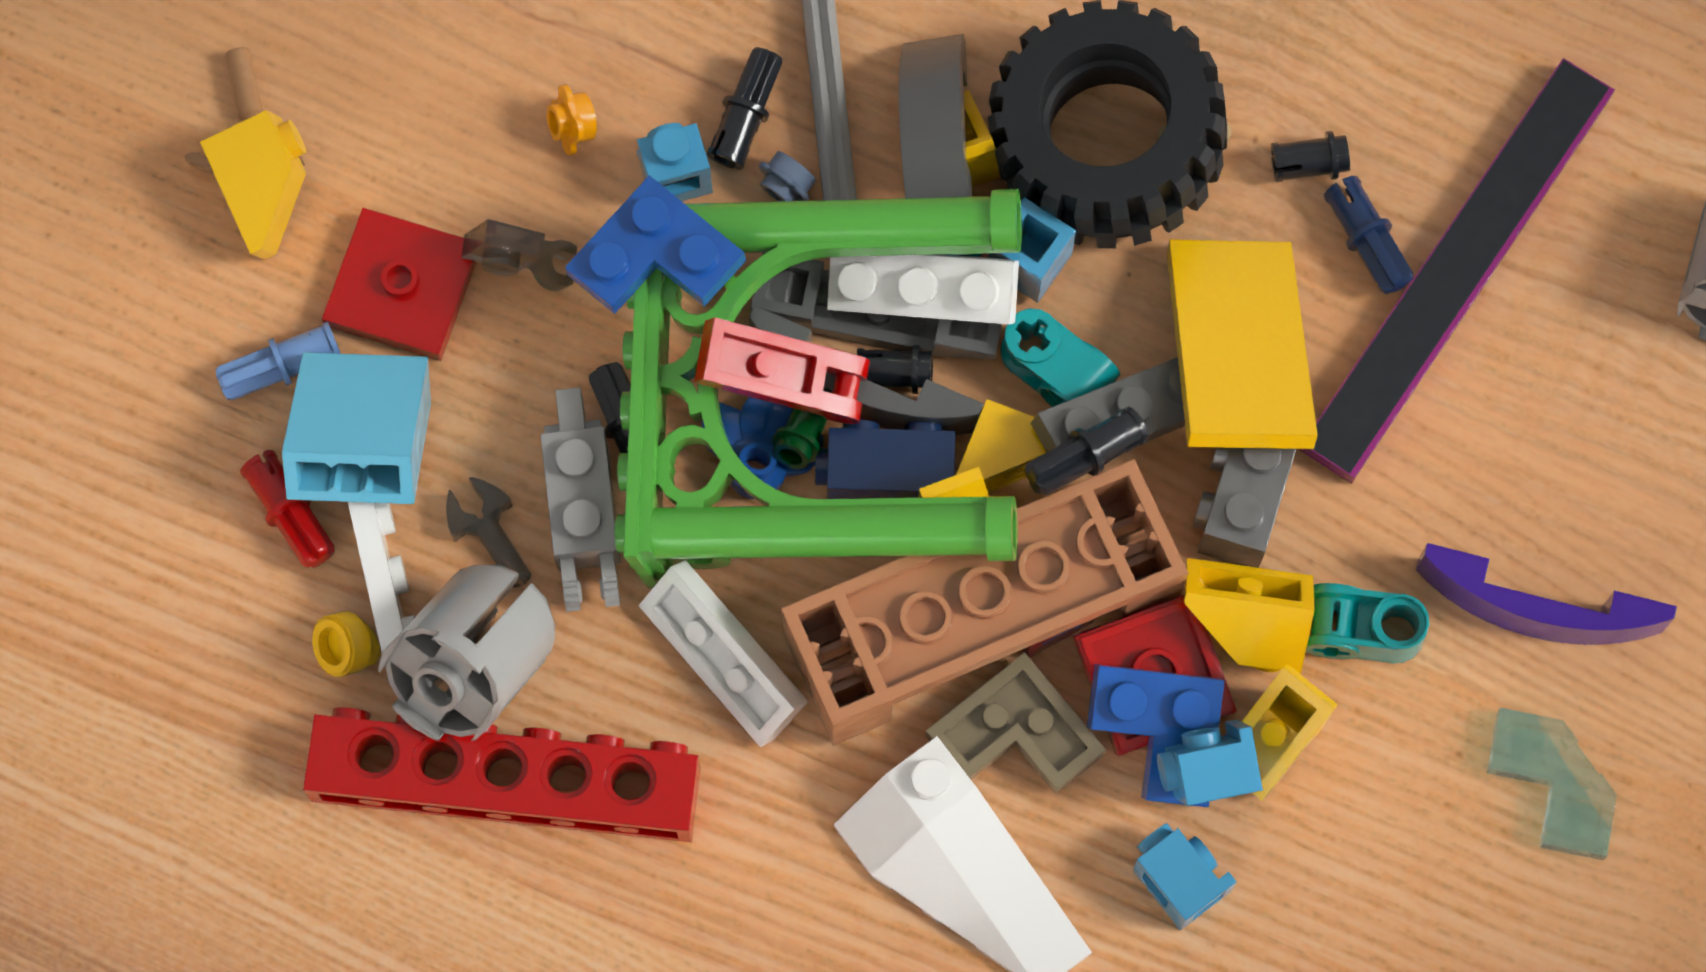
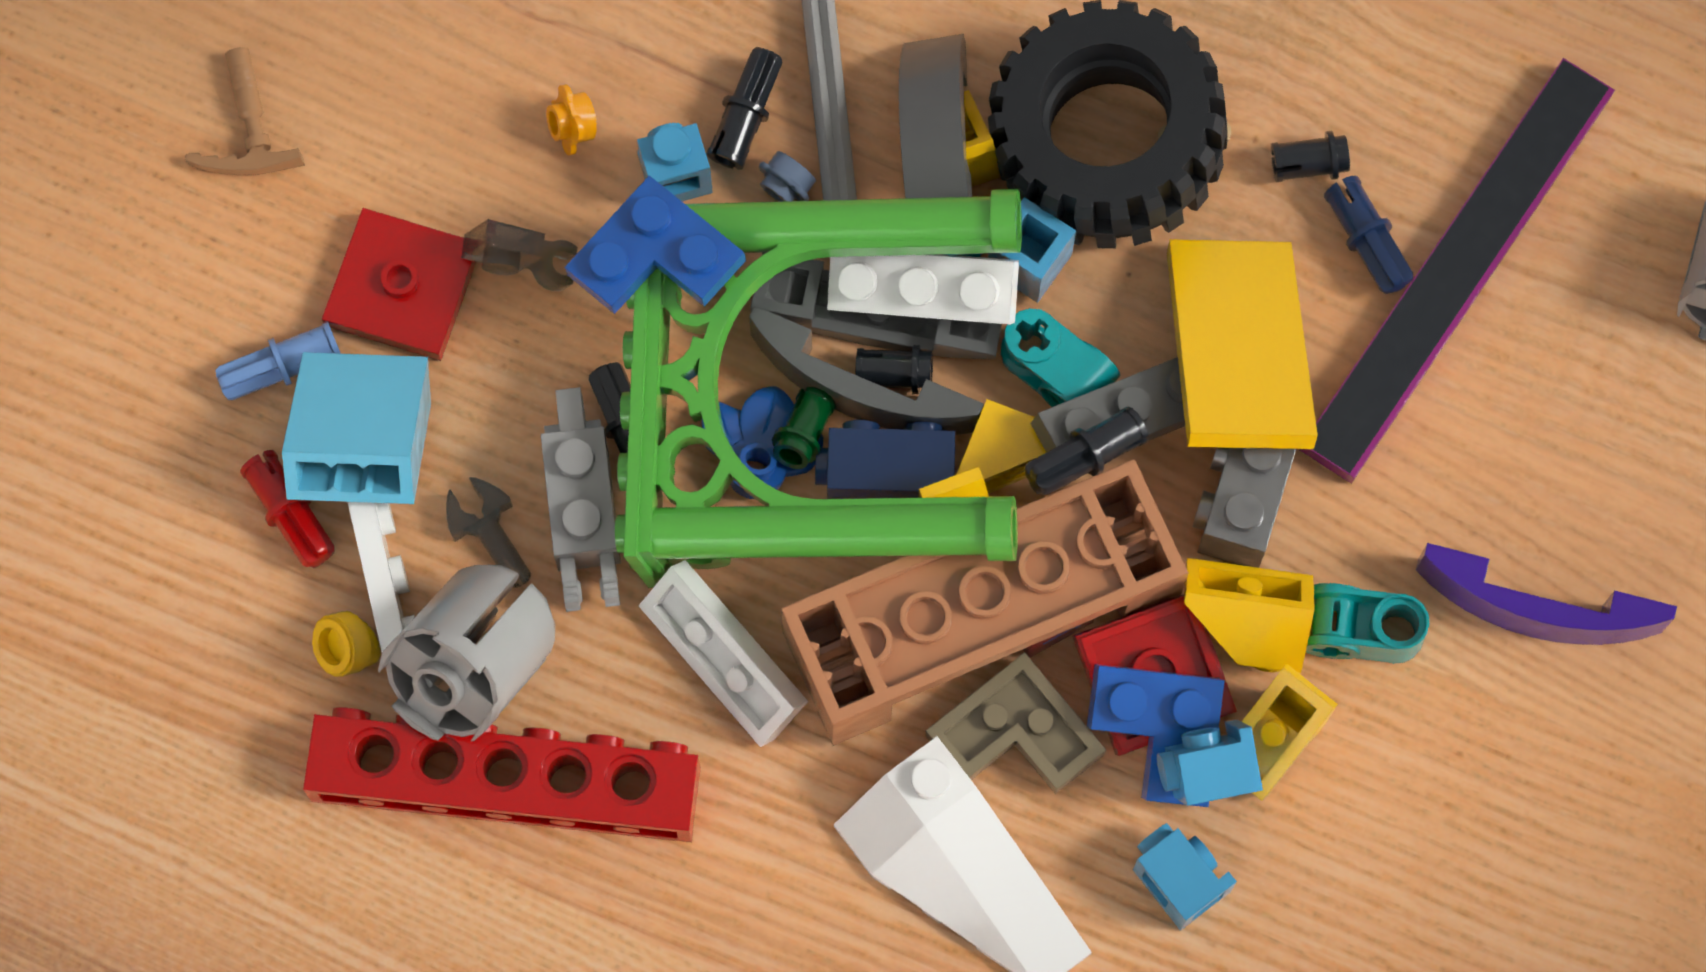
(259, 177): yellow slope -> none
(780, 370): plate -> none
(1548, 754): clear light blue tile -> none

